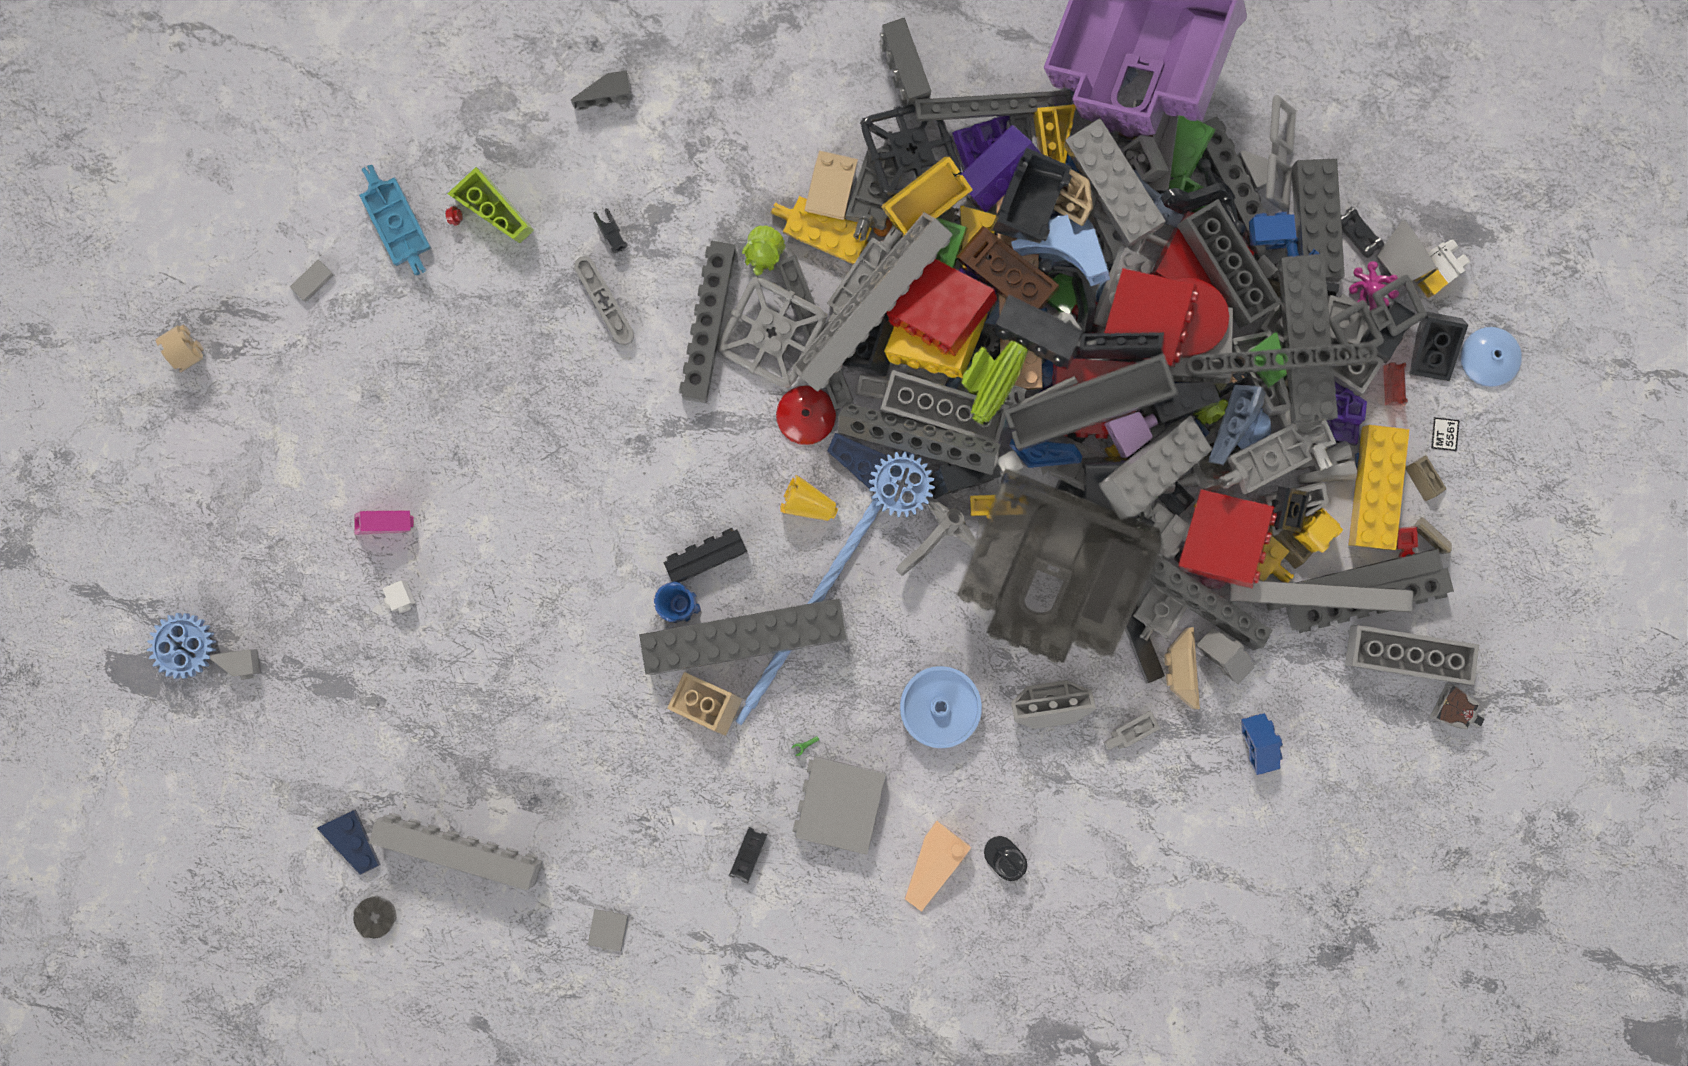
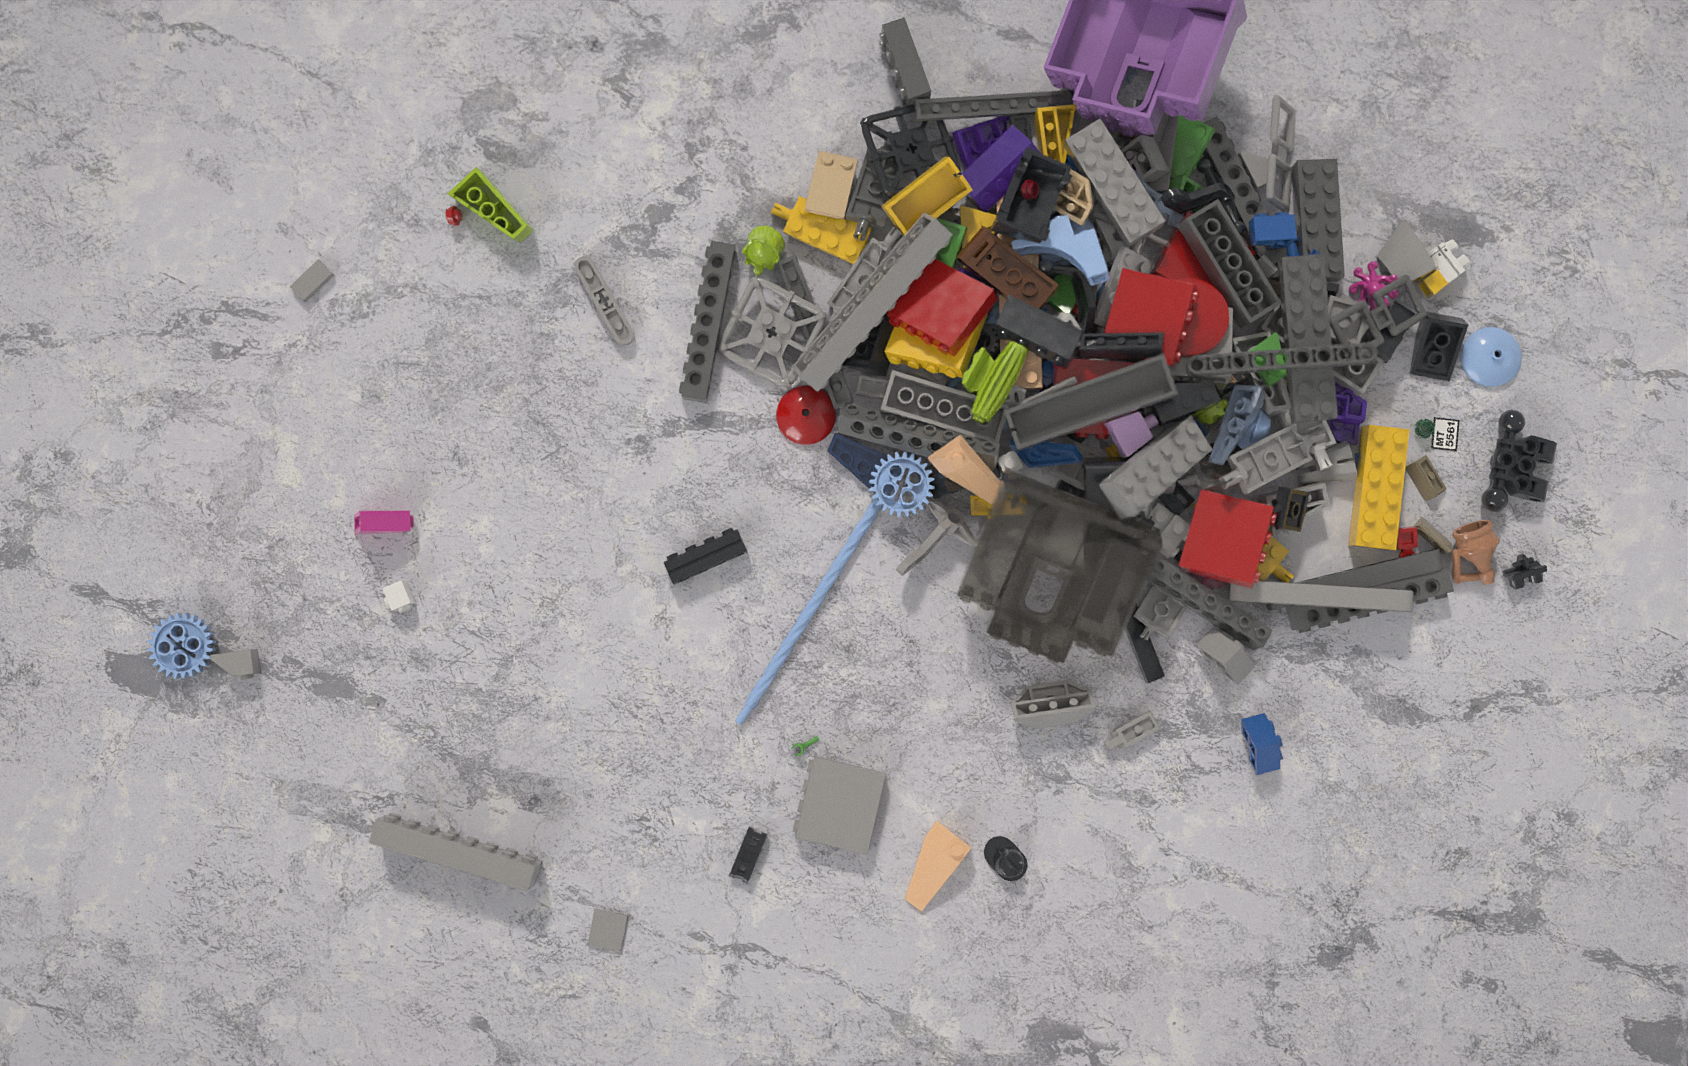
(180, 348): tan brick -> none
(351, 841): dark blue wing -> none
(379, 906): clear smoke plate -> none
(394, 220): dark azure plate -> none
(608, 89): dark grey slope -> none
(611, 232): black piece -> none
(675, 602): blue hair -> none
(704, 703): tan slope -> none
(743, 637): dark grey brick -> none
(807, 501): yellow cone -> none
(883, 233): orange plate -> none
(940, 707): light blue dish -> none
(965, 468): none -> light nougat wedge
(1030, 189): none -> dark red plate
(1183, 668): tan wedge -> none
(1298, 553): dark tan slope -> none
(1318, 531): yellow brick -> none
(1360, 232): black plate -> none
(1394, 384): clear red hinge -> none
(1412, 655): light grey brick -> none
(1430, 428): none -> clear green plate
(1456, 709): torso -> none
(1476, 544): none -> nougat piece
(1514, 453): none -> black connector
(1524, 568): none -> black hips

